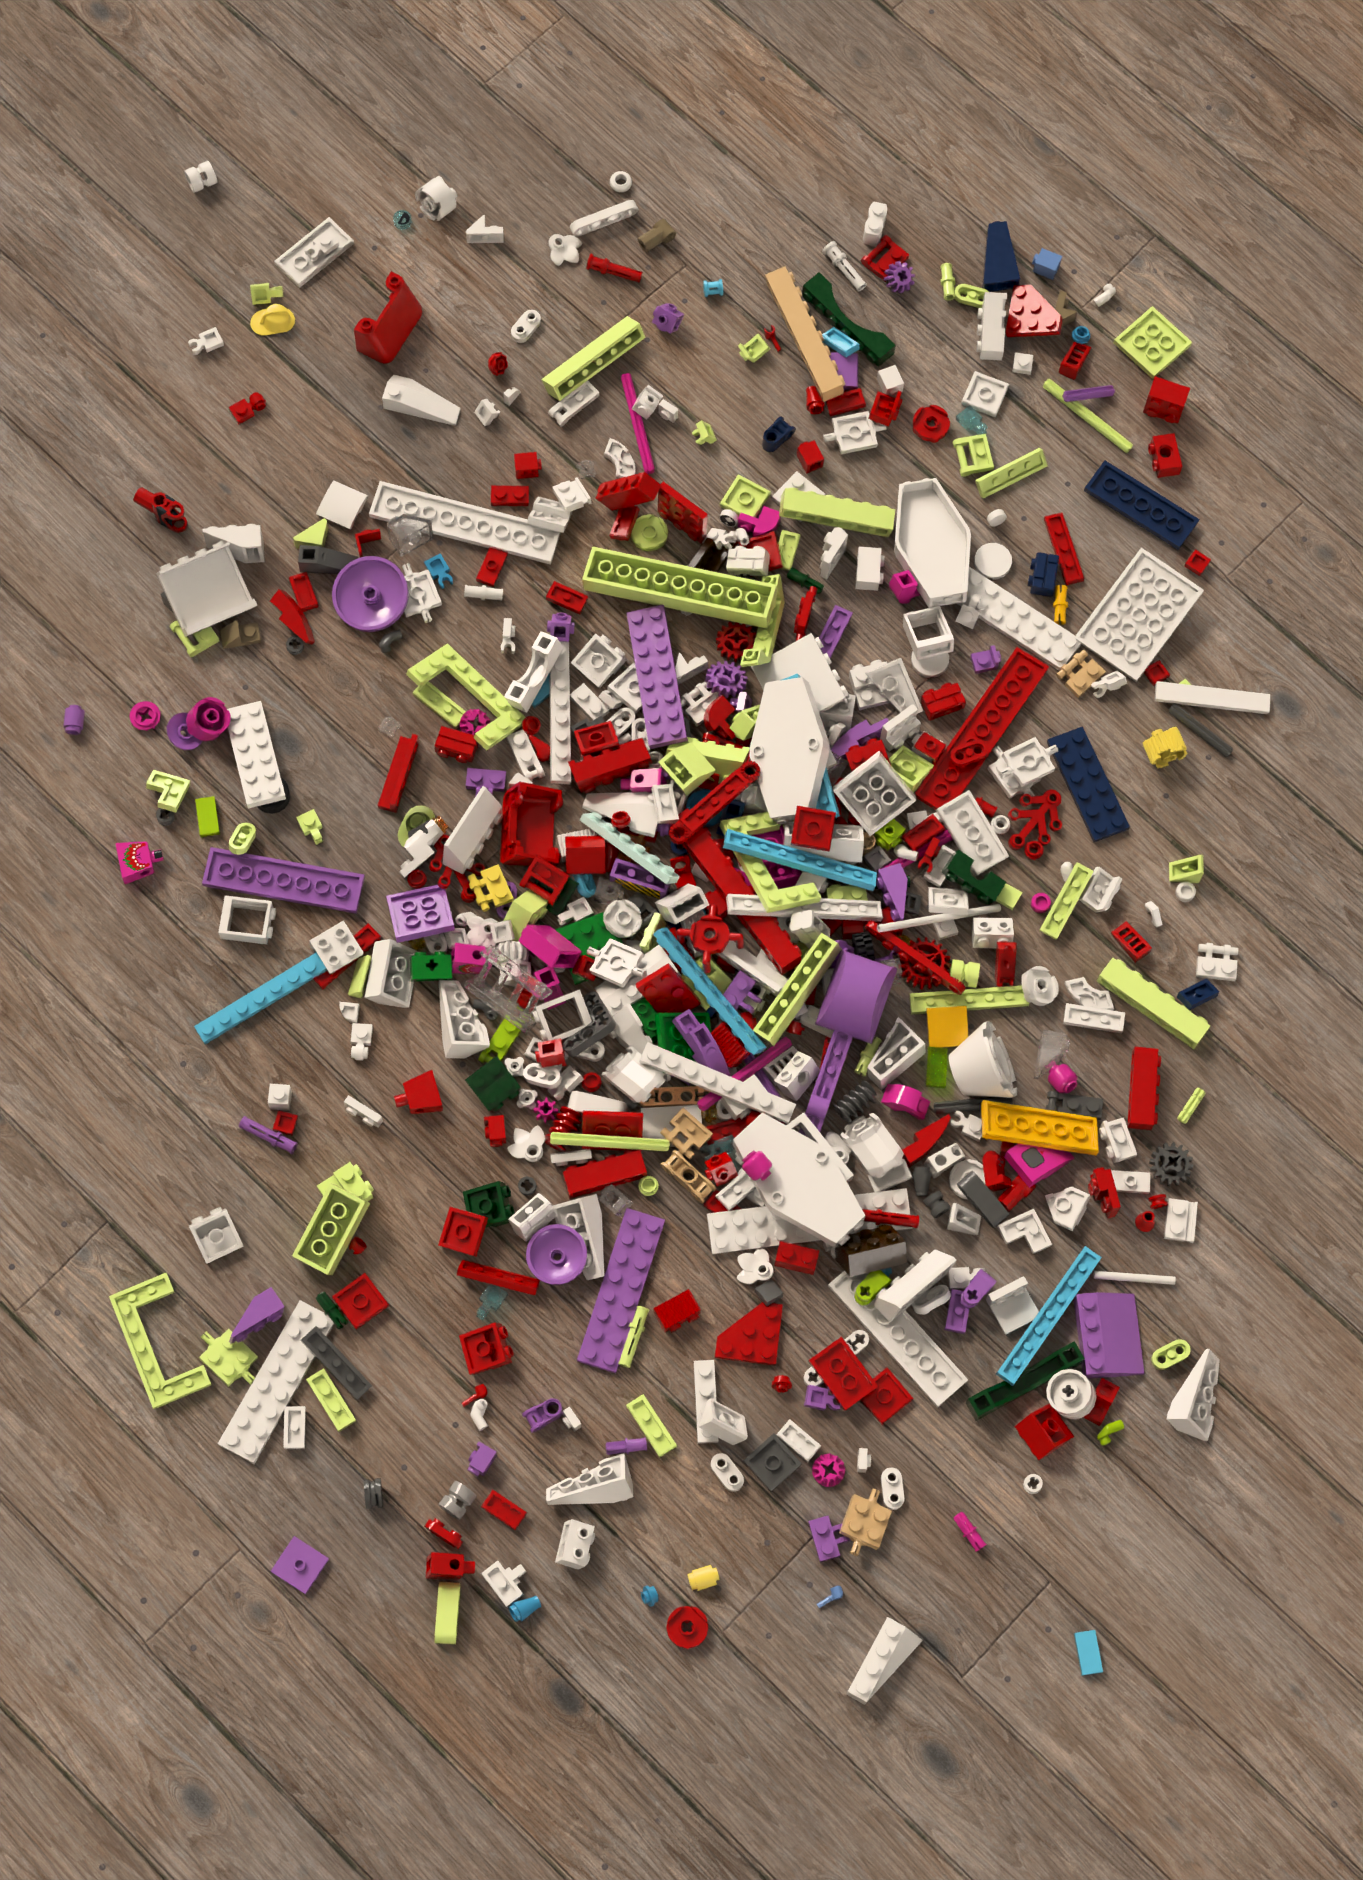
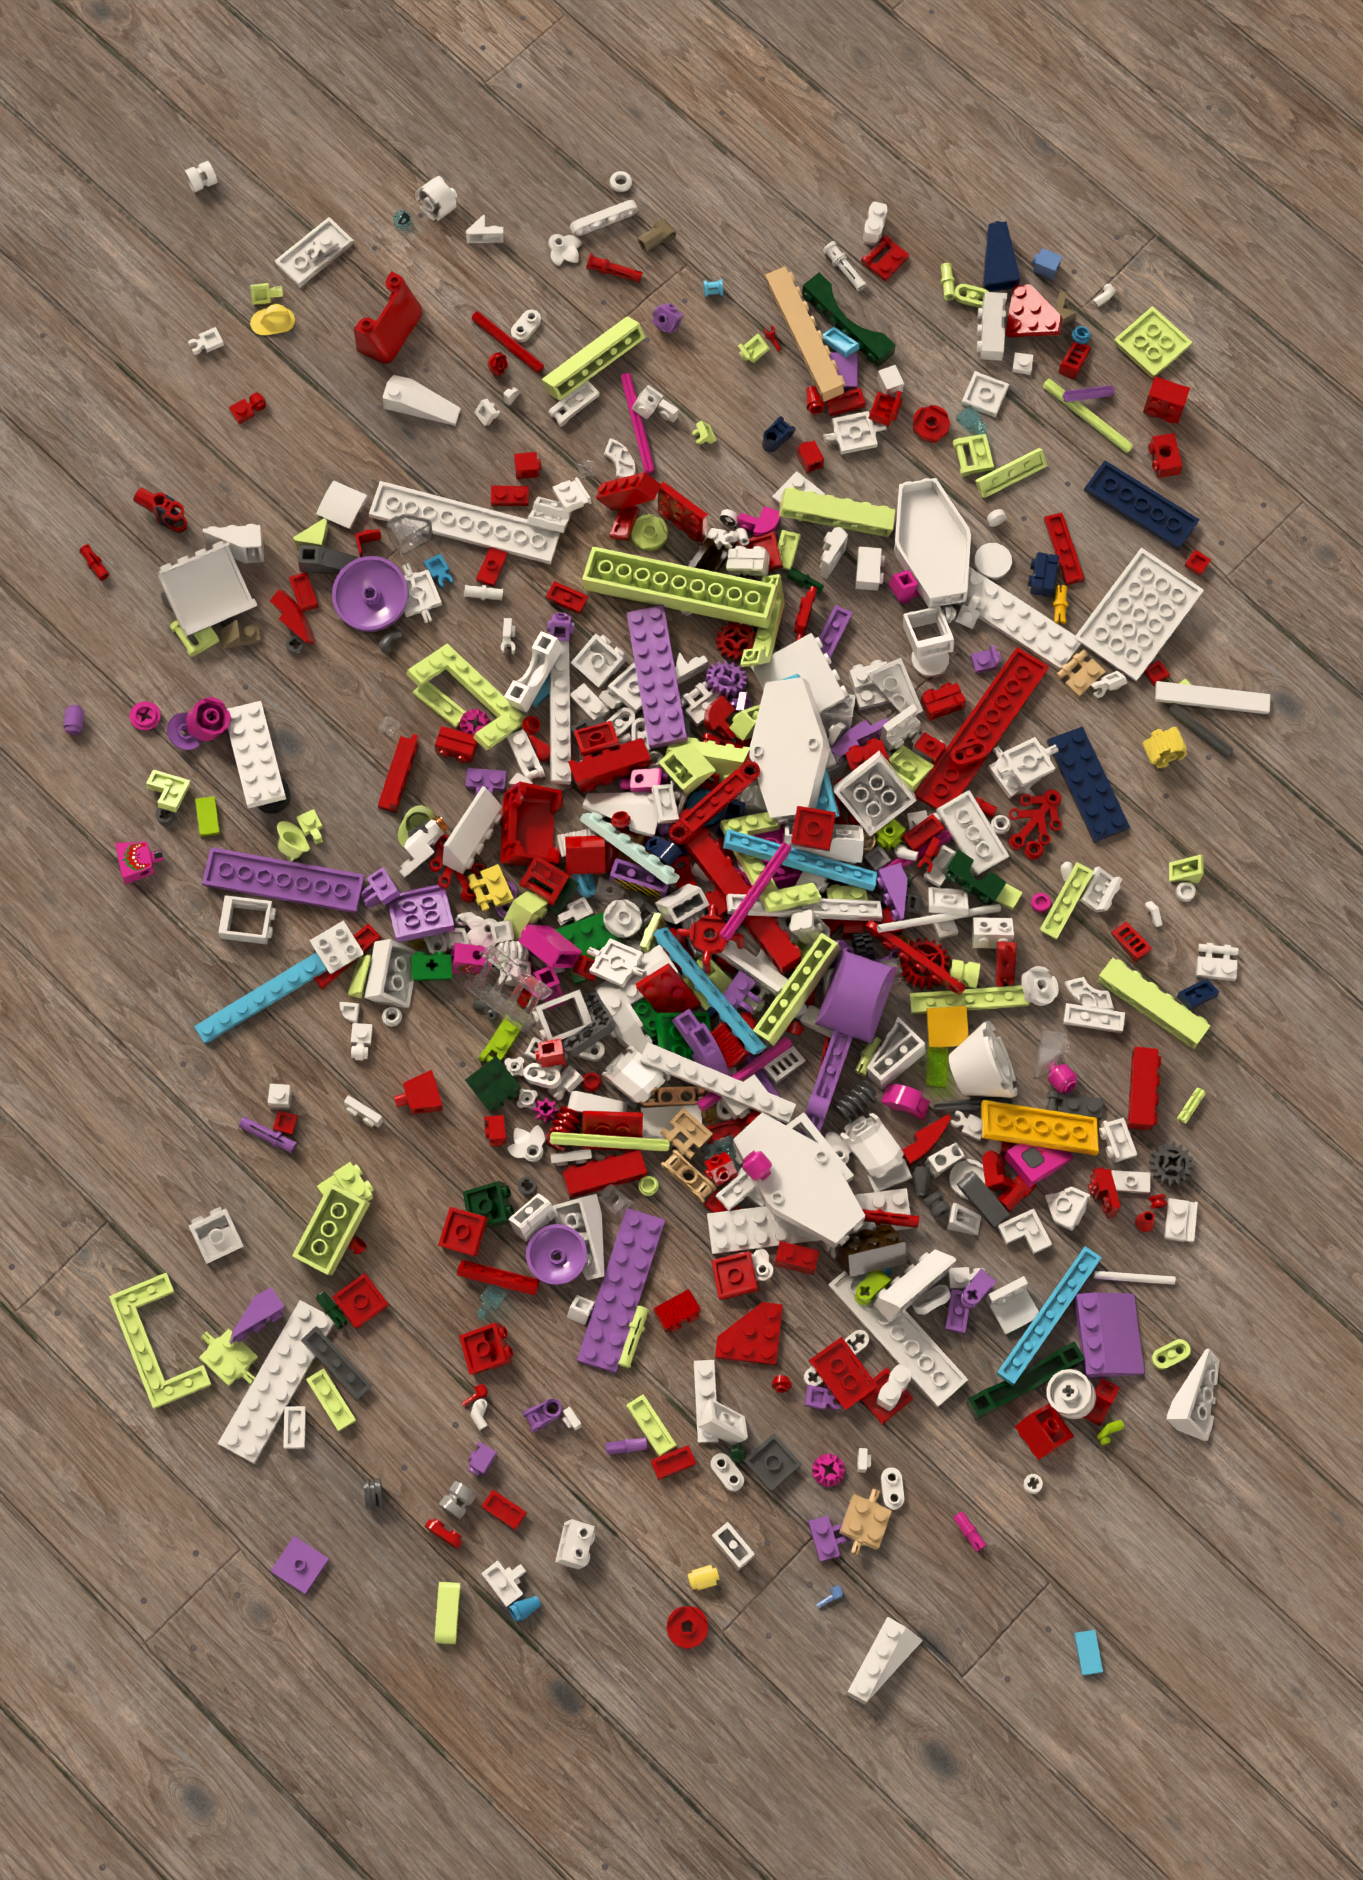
(94, 562): none -> red pin
(242, 838): yellowish green plate -> none
(291, 841): none -> yellowish green piece
(380, 889): none -> medium lavender hinge
(391, 1011): none -> white plate
(417, 879): red plate -> none
(439, 1566): red torso -> none
(461, 1028): white wedge -> none
(508, 342): none -> red axle
(580, 1309): none -> white slope
(604, 1484): white wedge -> none
(649, 1595): dark azure plate -> none
(664, 850): none -> dark blue piece
(673, 1462): none -> red plate
(732, 1546): none -> white brick
(735, 1275): none -> red tile
(737, 1453): none -> dark green plate
(745, 497): yellowish green tile -> none
(755, 891): none -> dark pink axle
(769, 1292): dark grey tile -> none
(797, 1076): white brick -> none
(798, 1440): white plate -> none
(892, 1390): none -> white brick
(904, 274): medium lavender gear -> none
(949, 613): none -> white plate

